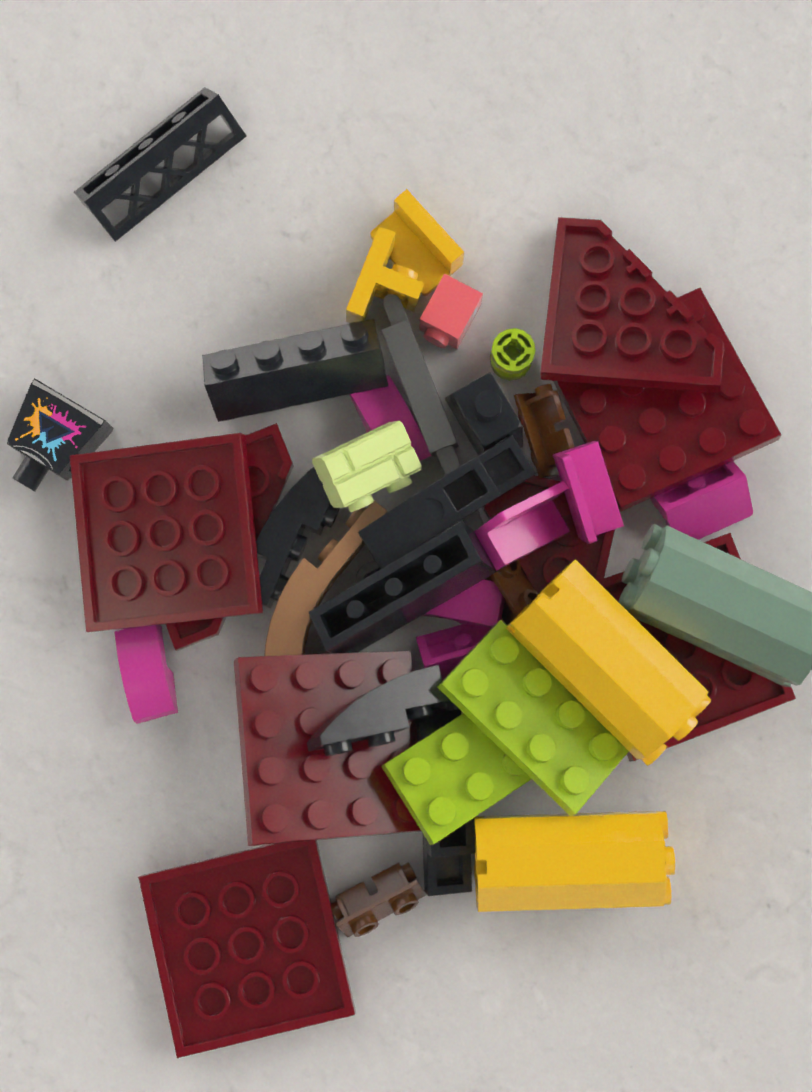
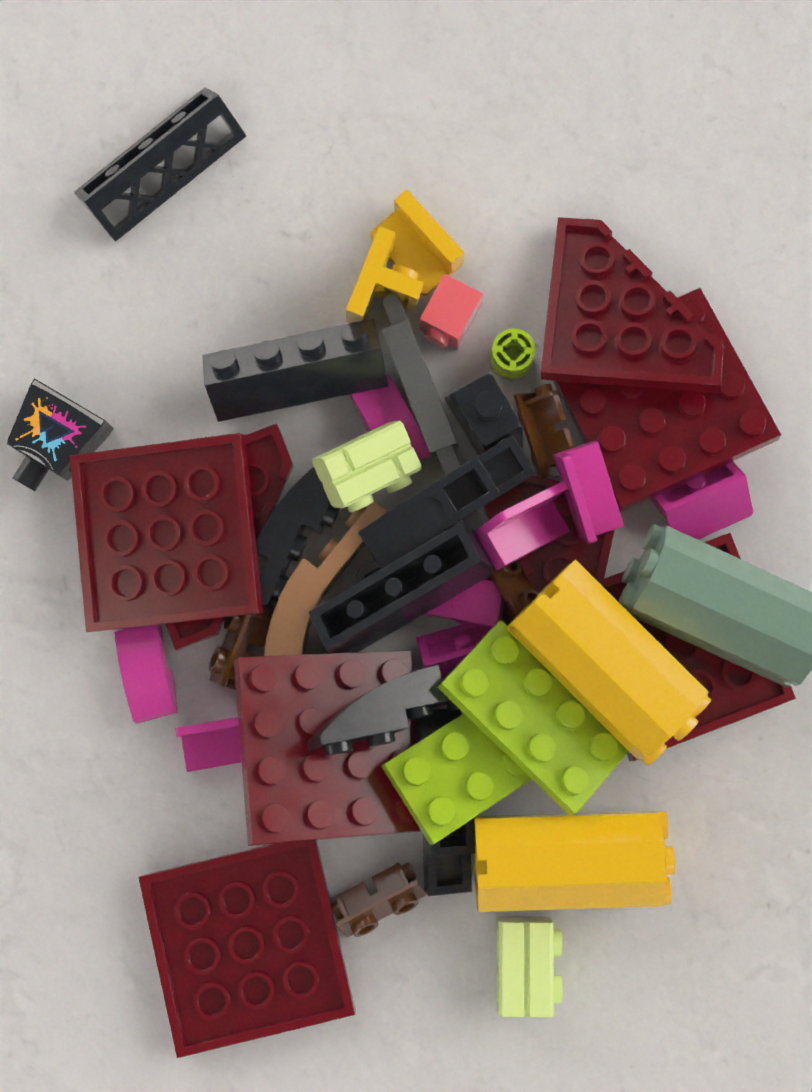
(210, 744): none -> dark pink panel
(240, 632): none -> reddish brown hinge
(527, 967): none -> yellowish green brick

